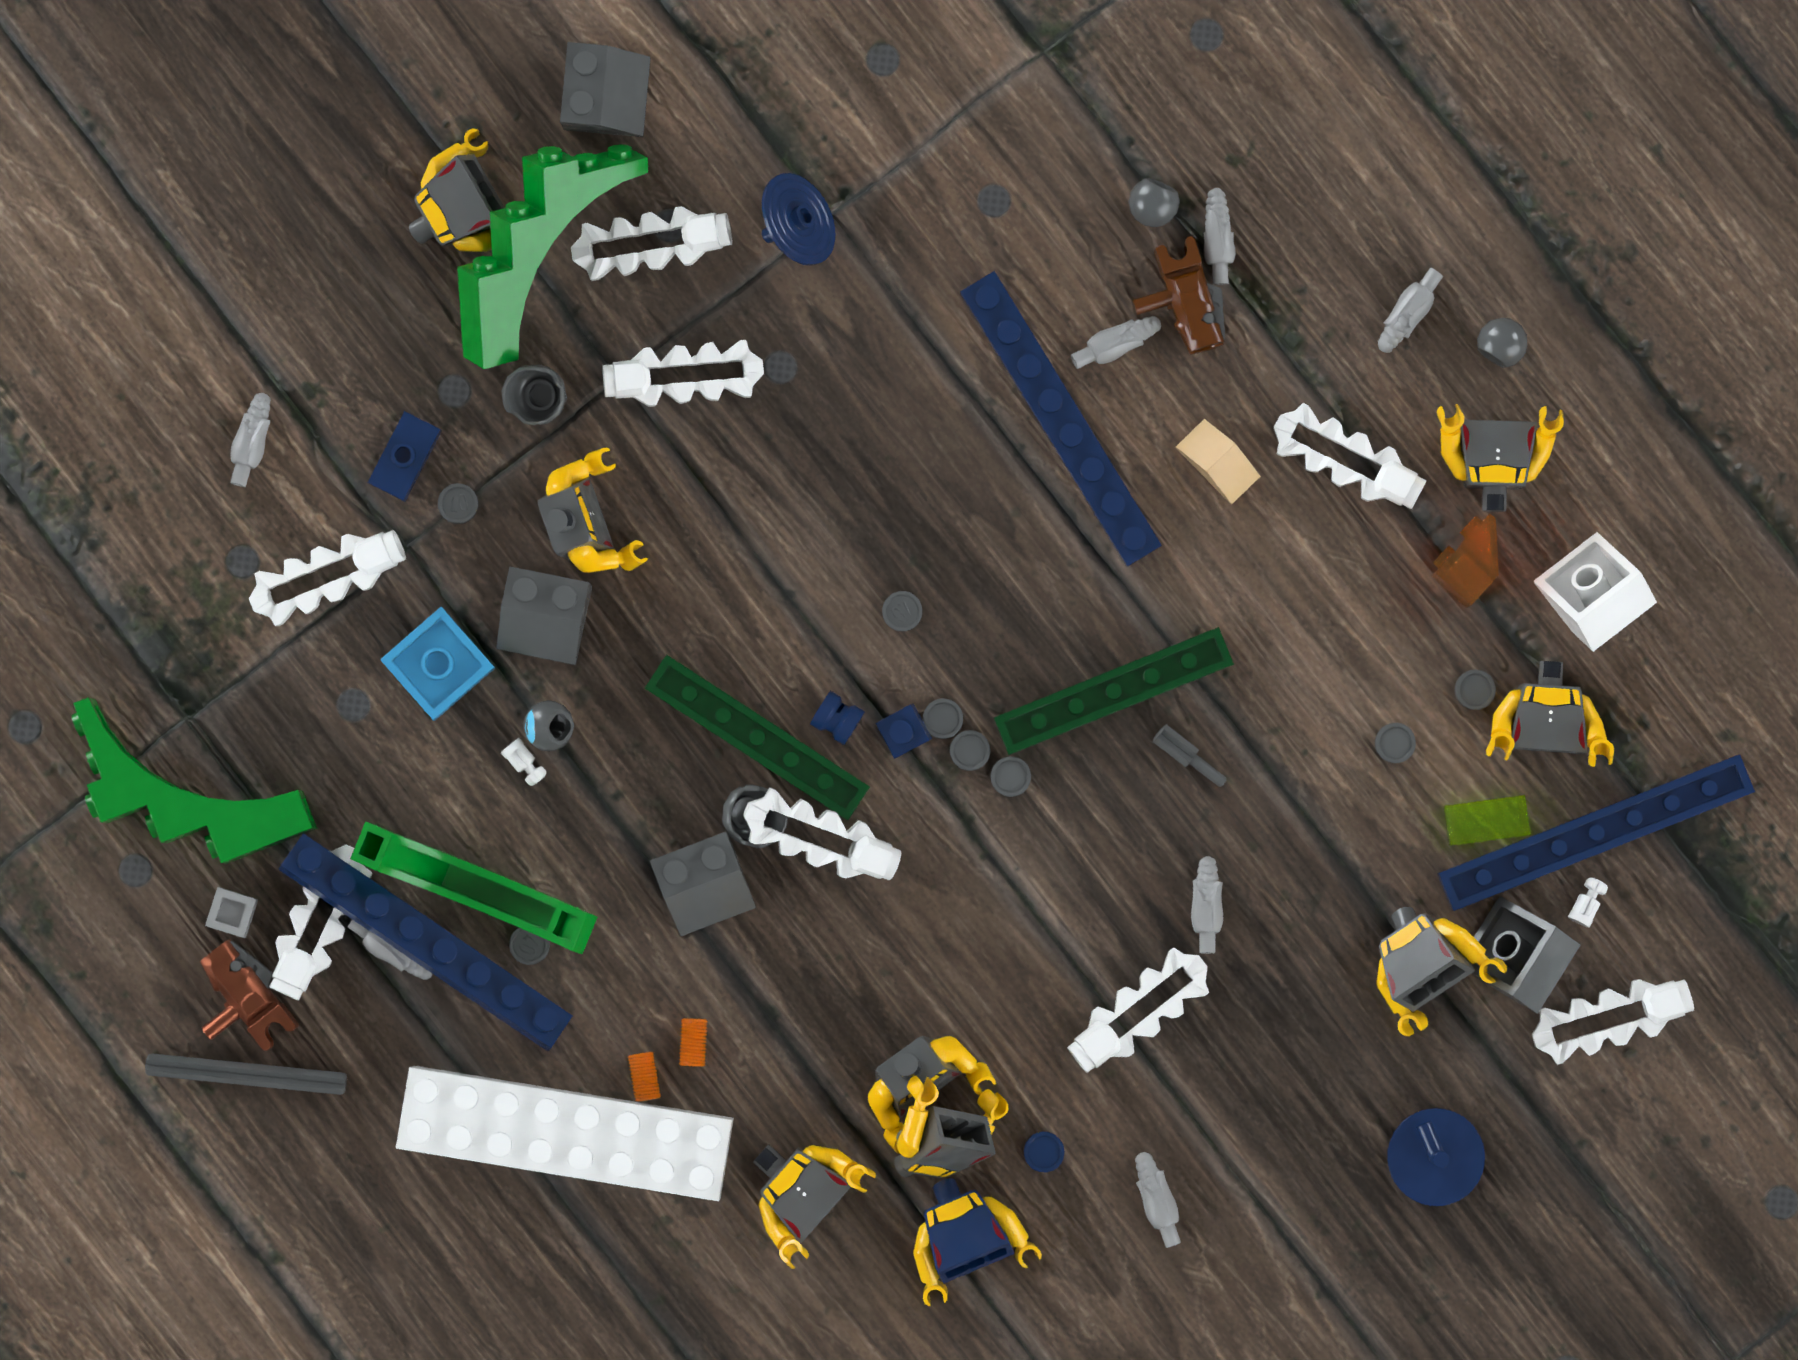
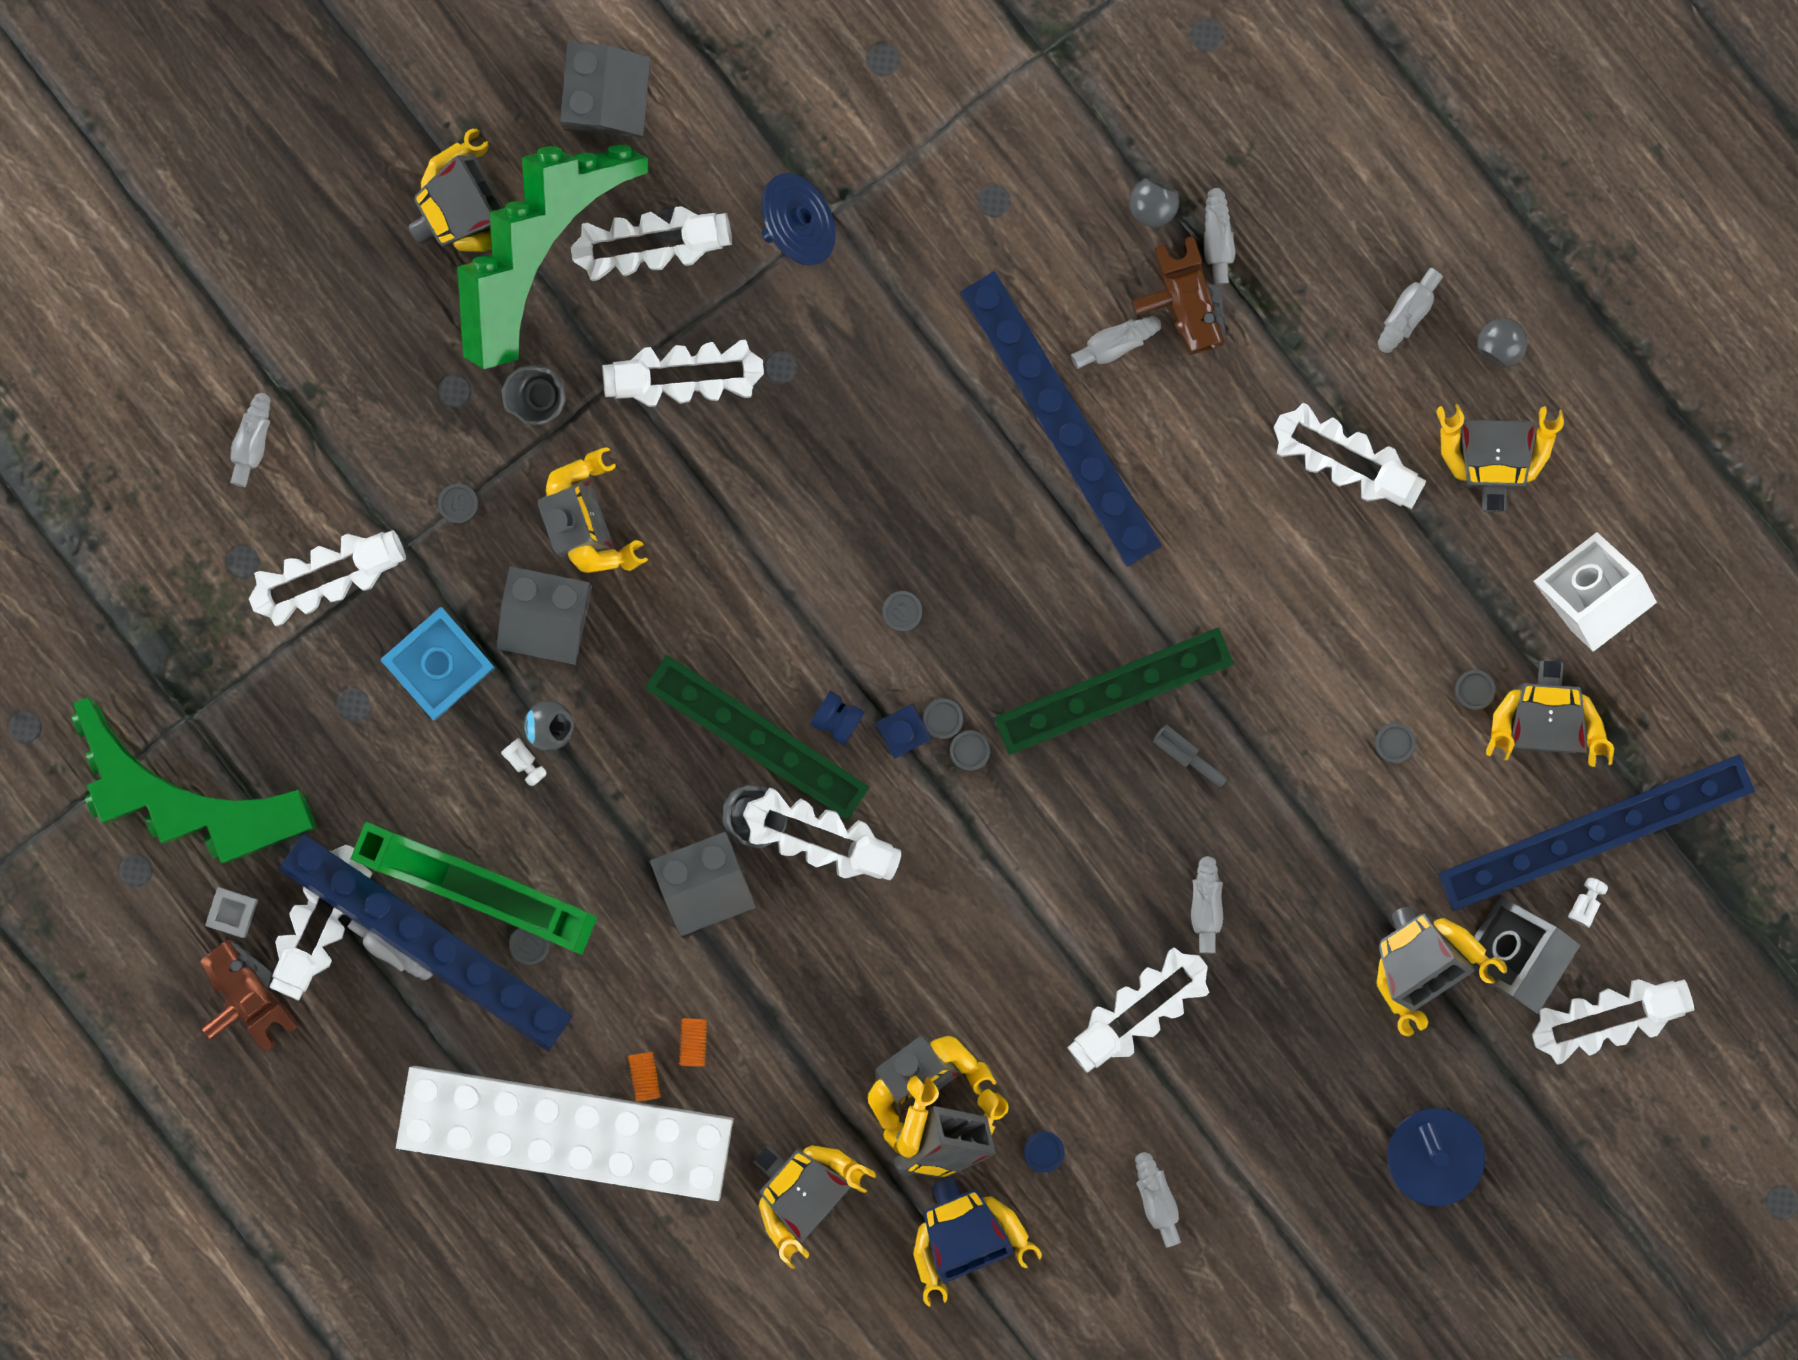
(246, 1074): dark grey axle -> none
(404, 456): dark blue plate -> none
(1010, 776): dark grey piece -> none
(1218, 460): tan slope -> none
(1472, 564): clear orange slope -> none
(1487, 820): clear neon green tile -> none

